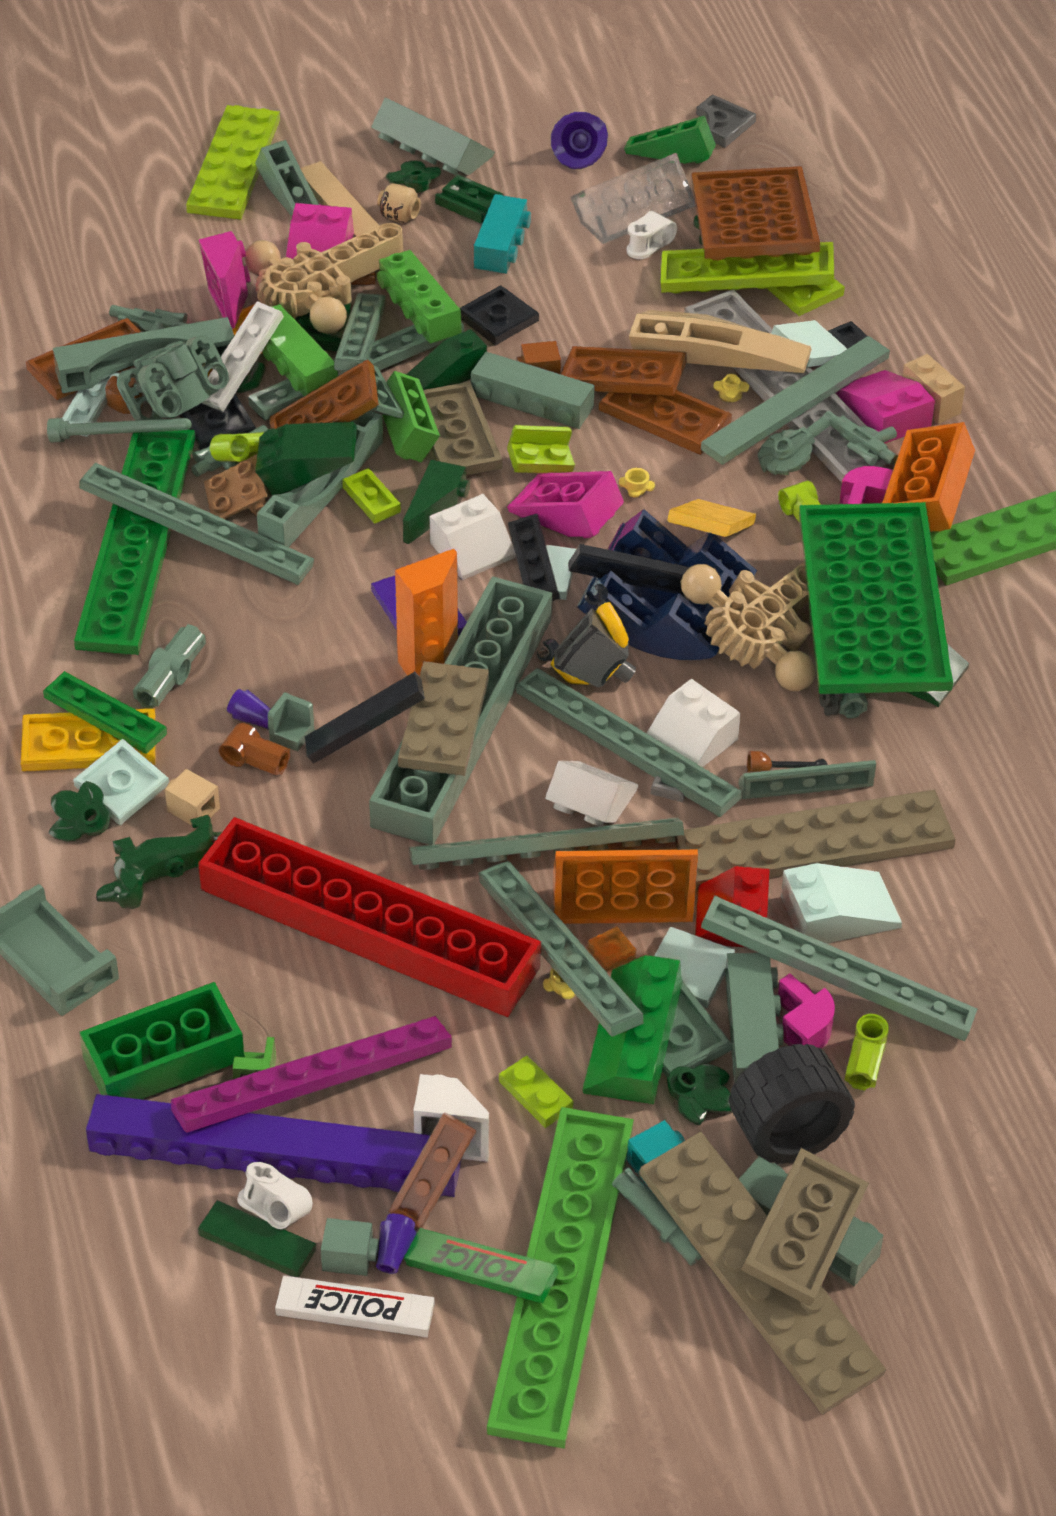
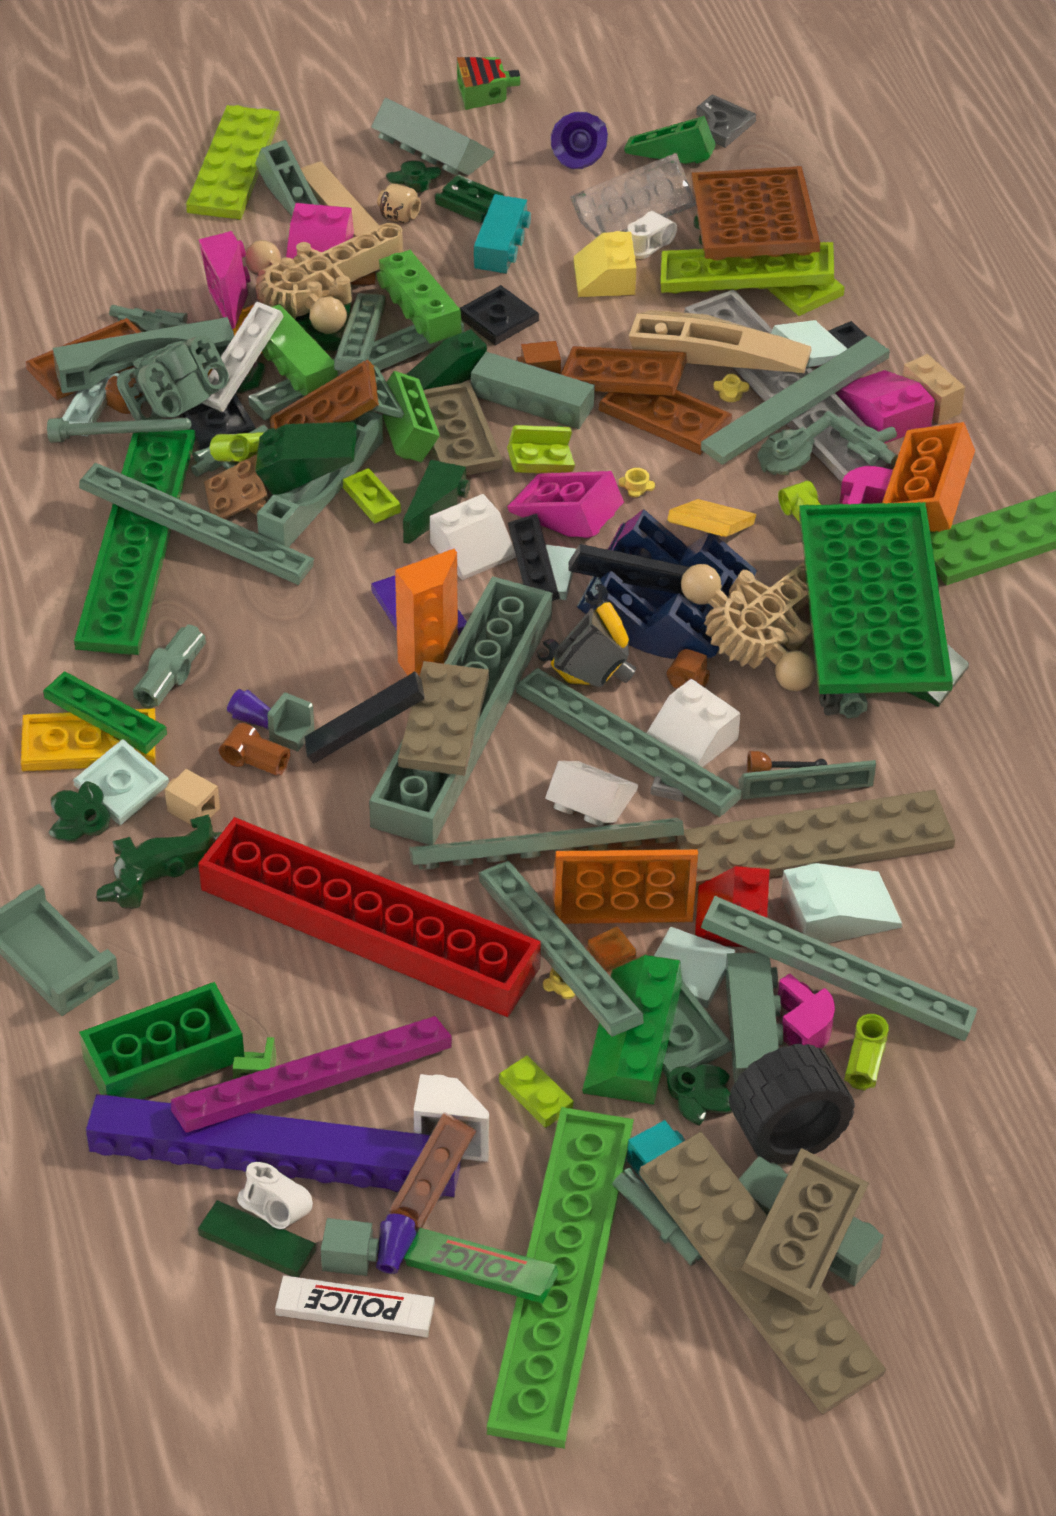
(484, 81): none -> torso
(606, 266): none -> light yellow slope
(688, 666): none -> dark orange plate

